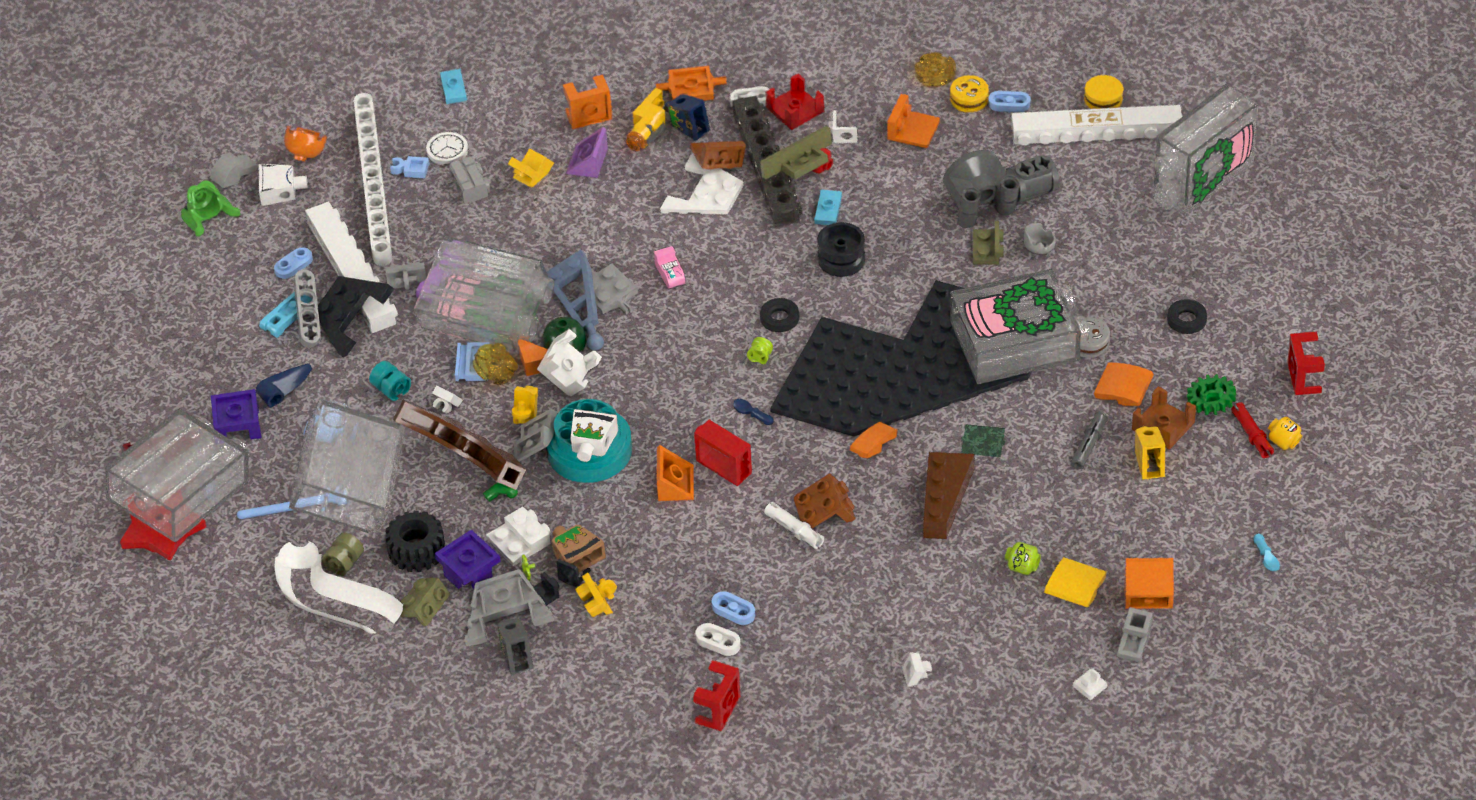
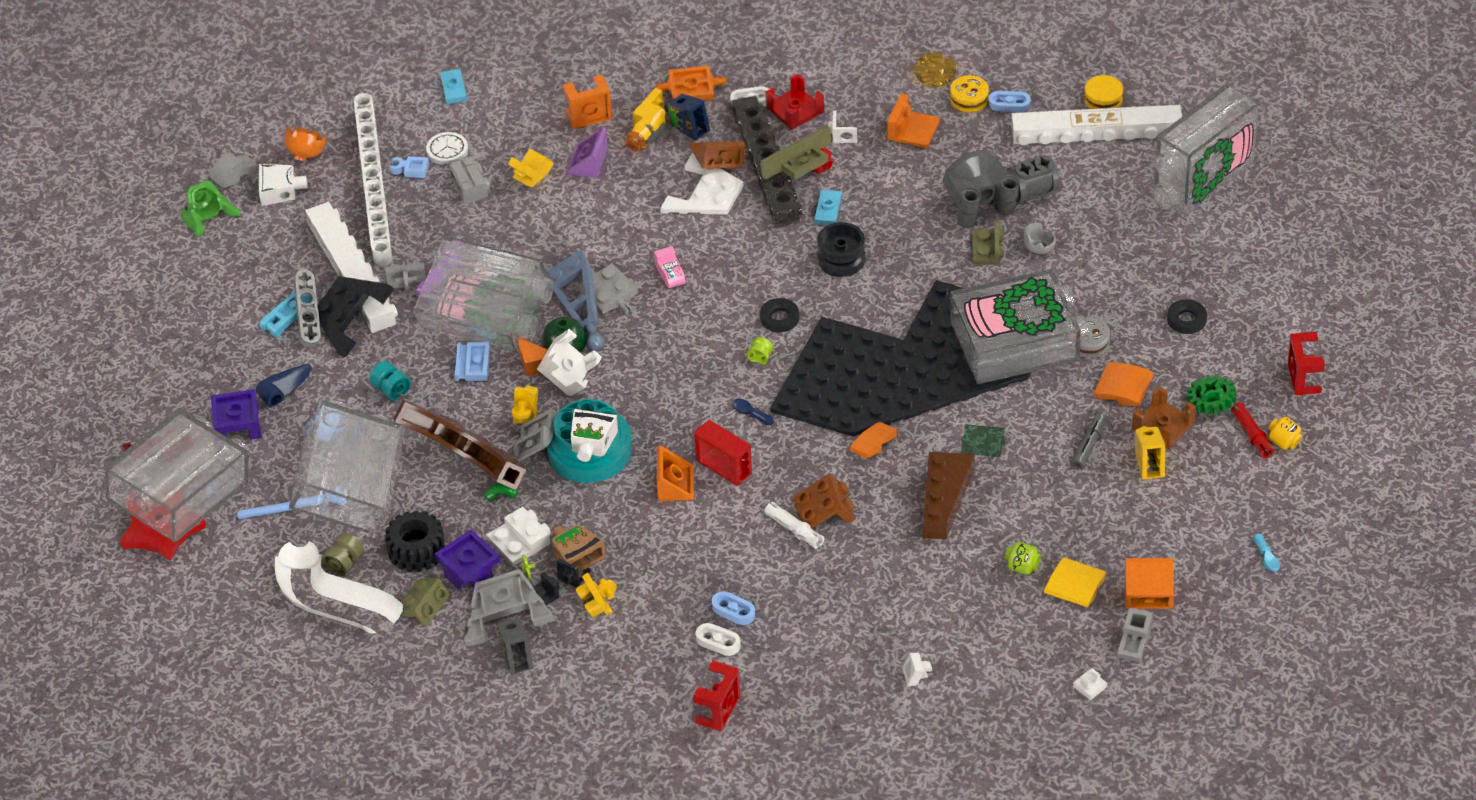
(293, 262): light blue plate -> none
(445, 397): white tile -> none
(499, 355): clear yellow plate -> none

